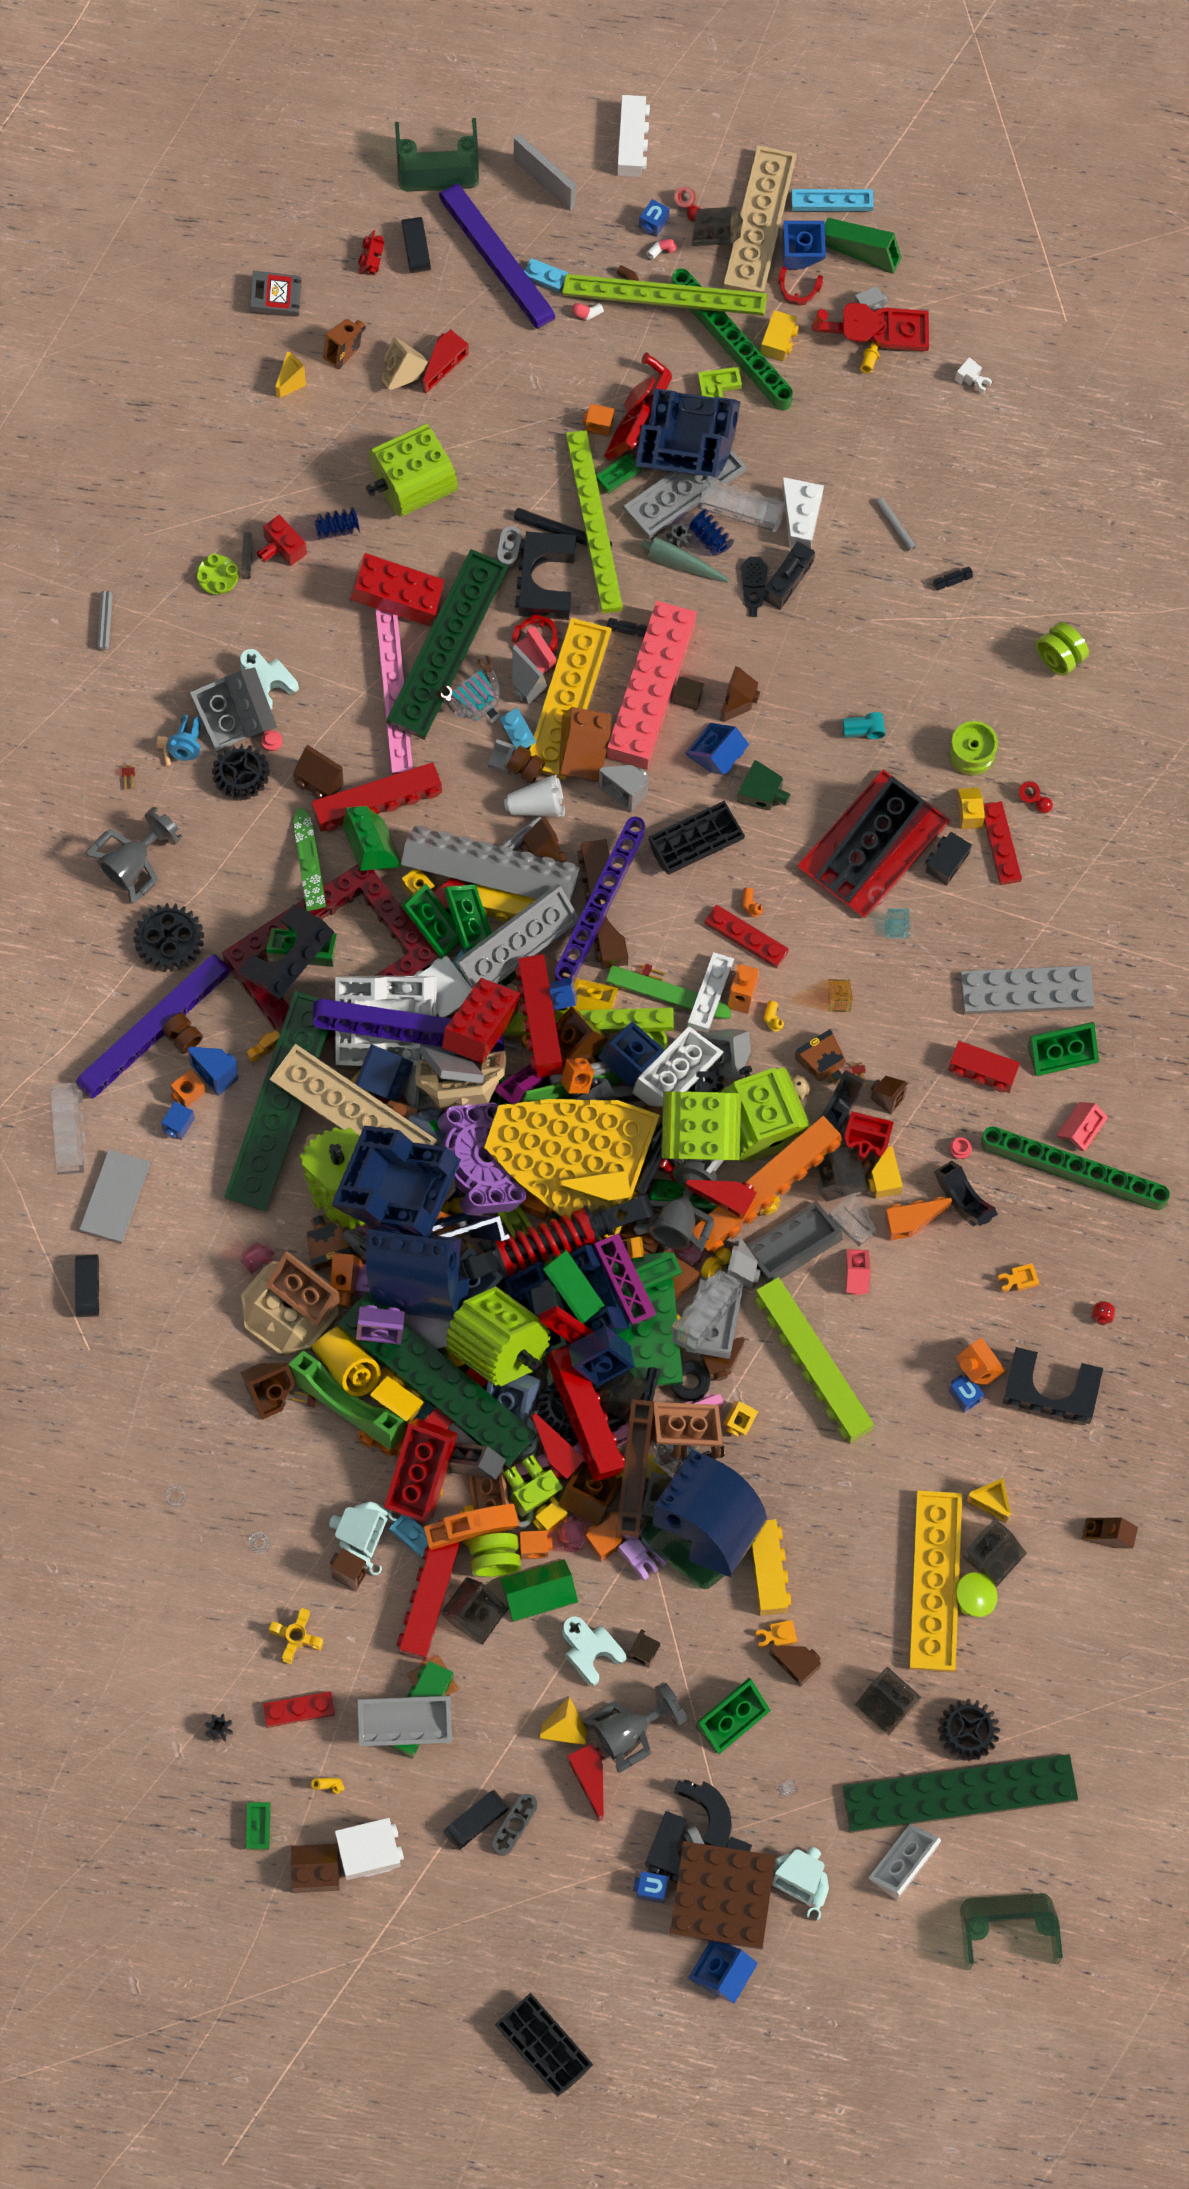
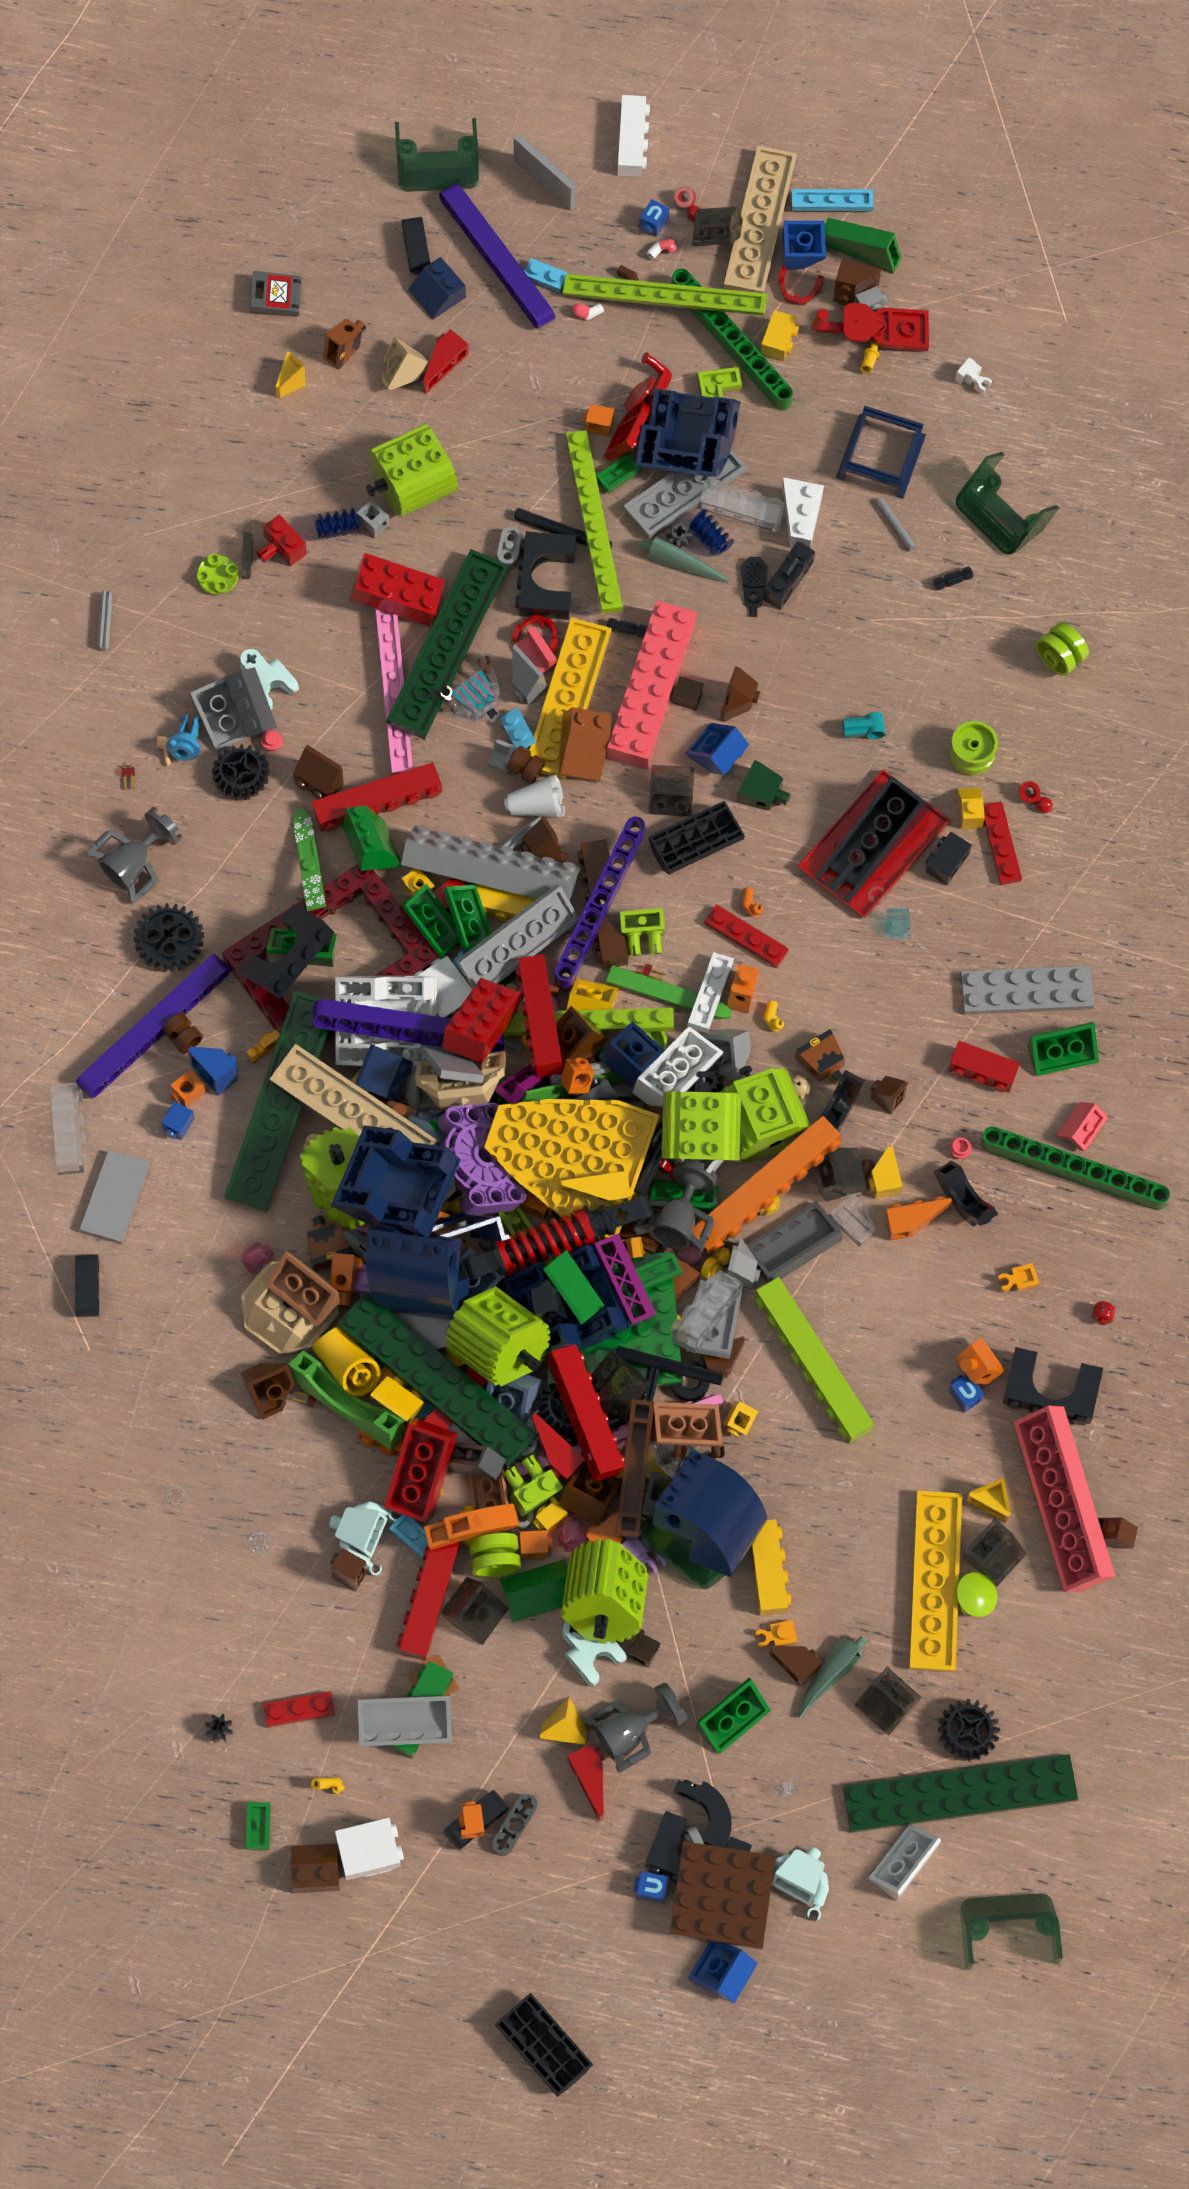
(283, 1631): yellow pin -> none
(372, 245): red hinge -> none
(379, 516): none -> light grey brick
(380, 1325): medium lavender slope -> none
(437, 288): none -> dark blue slope
(471, 1821): none -> orange brick
(563, 993): blue brick -> none
(564, 1324): red tile -> none
(601, 1356): dark blue brick -> none
(604, 1592): none -> lime piece
(624, 785): light grey slope -> none
(643, 922): none -> lime brick
(670, 1365): none -> black axle
(671, 790): none -> clear smoke slope
(726, 1194): red slope -> none
(835, 1666): none -> sand green piece
(839, 995): clear yellow slope -> none
(854, 279): none -> reddish brown slope
(856, 1070): clear red piece -> none
(857, 1271): coral slope -> none
(868, 1134): red plate -> none
(900, 482): none -> dark blue piece
(993, 515): none -> clear green windscreen
(1064, 1499): none -> coral brick

